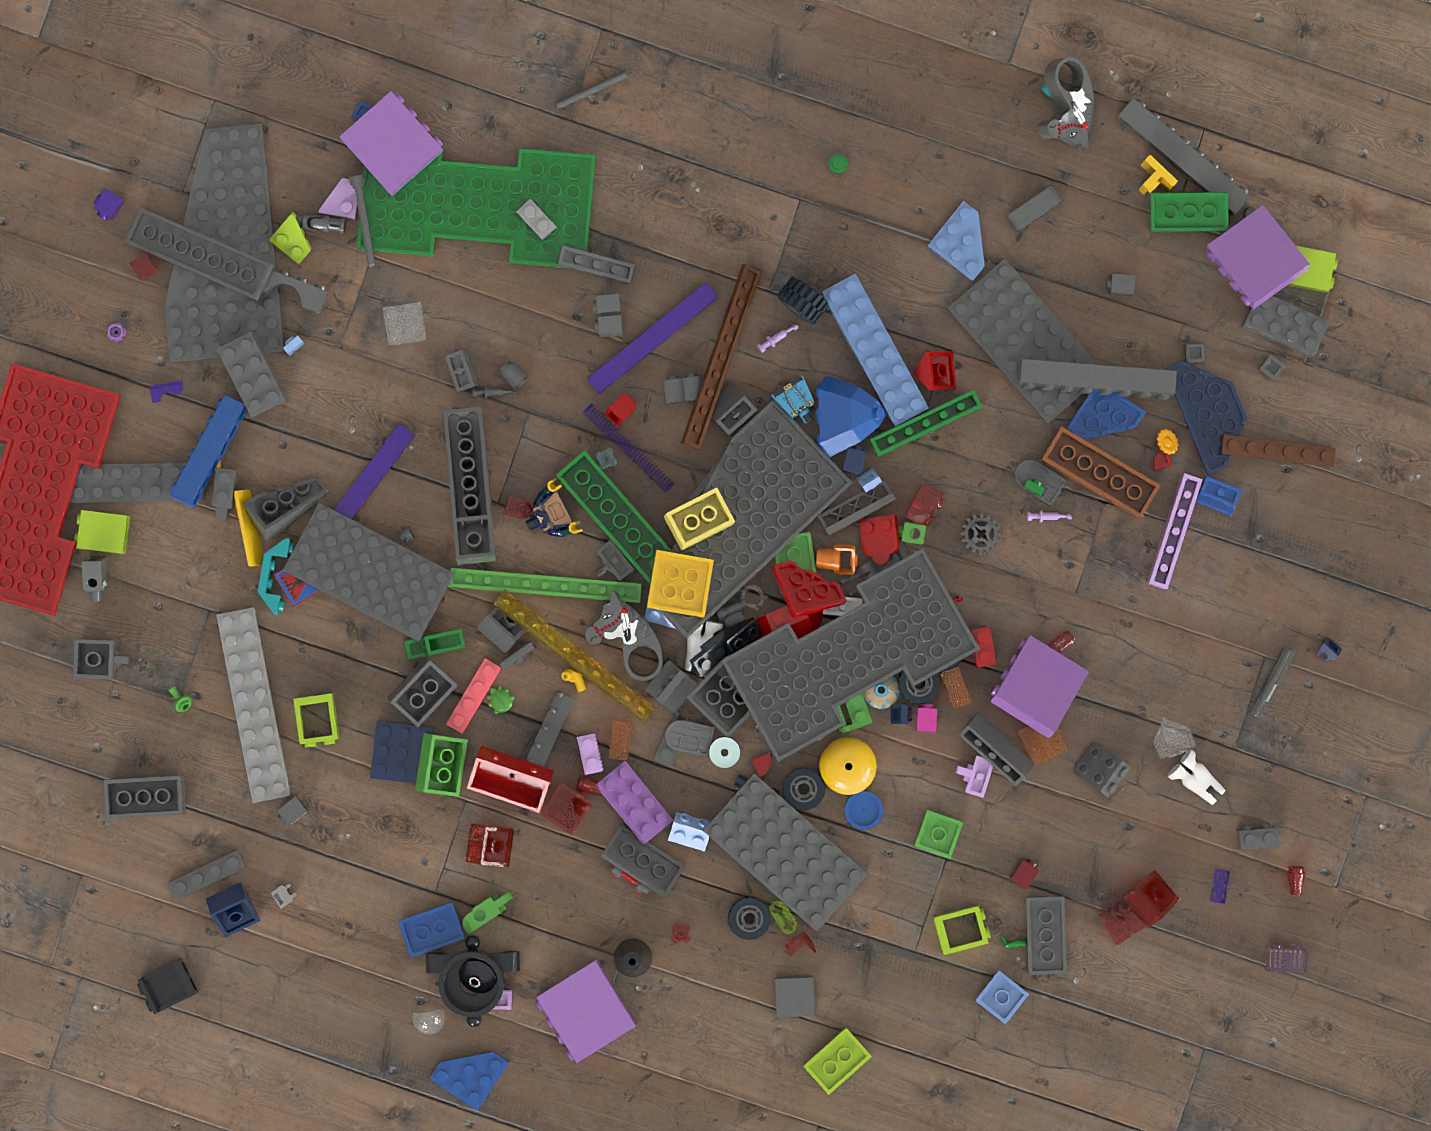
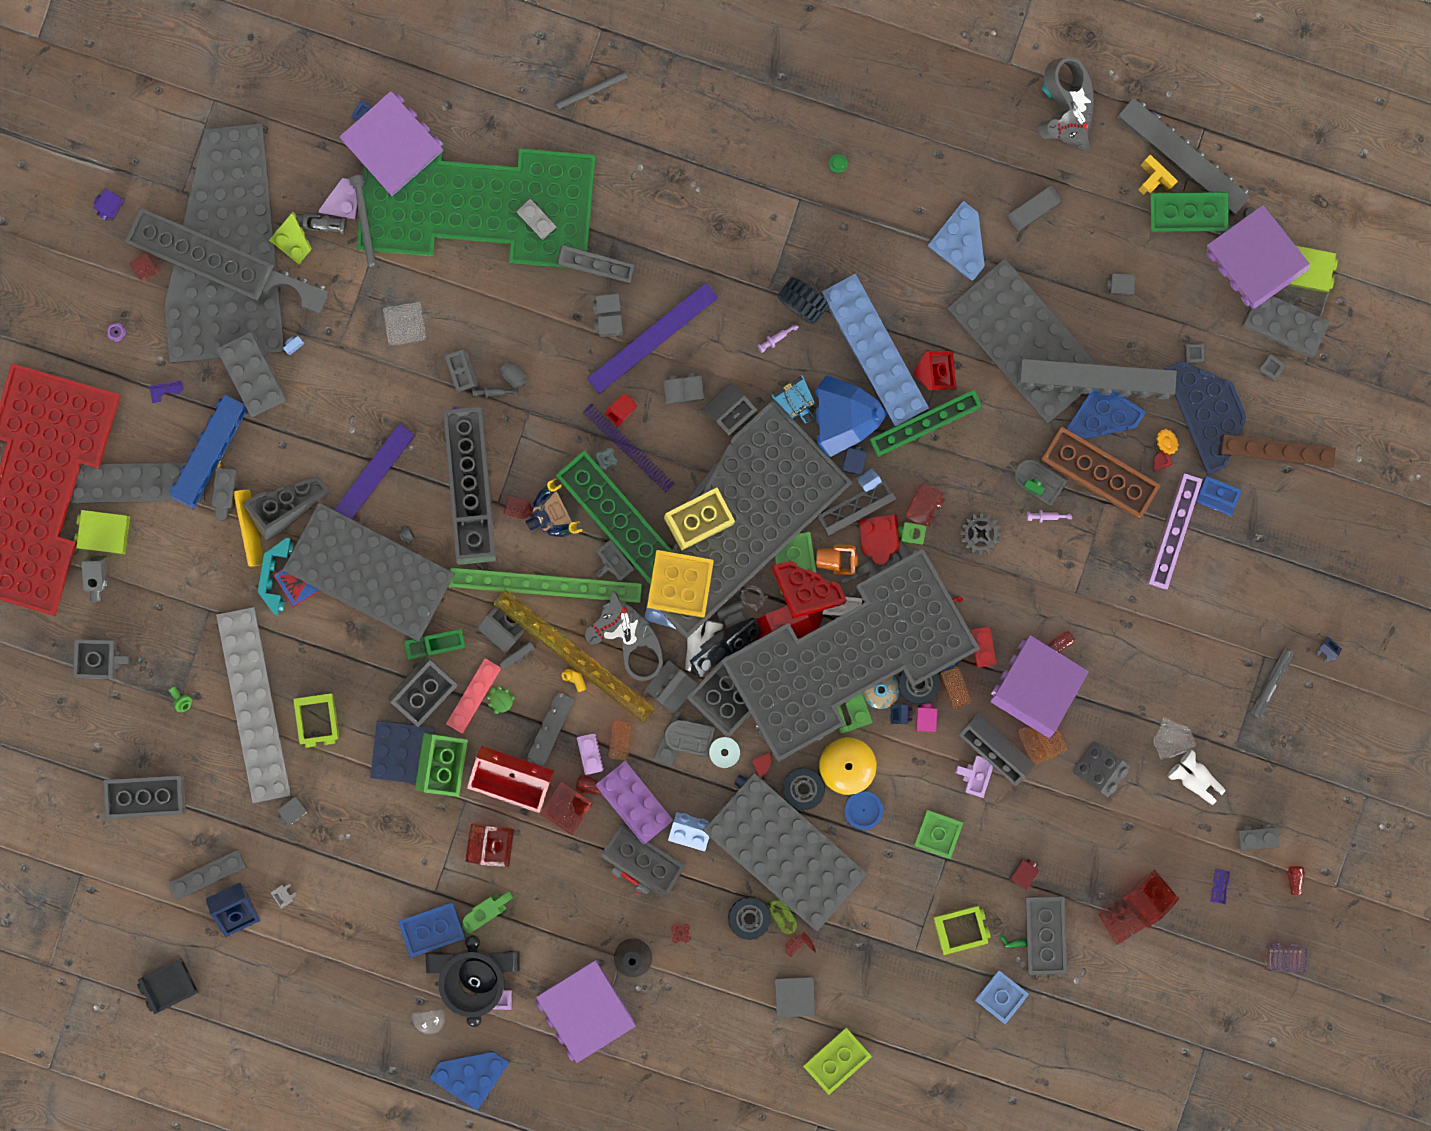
(721, 357): reddish brown plate -> none

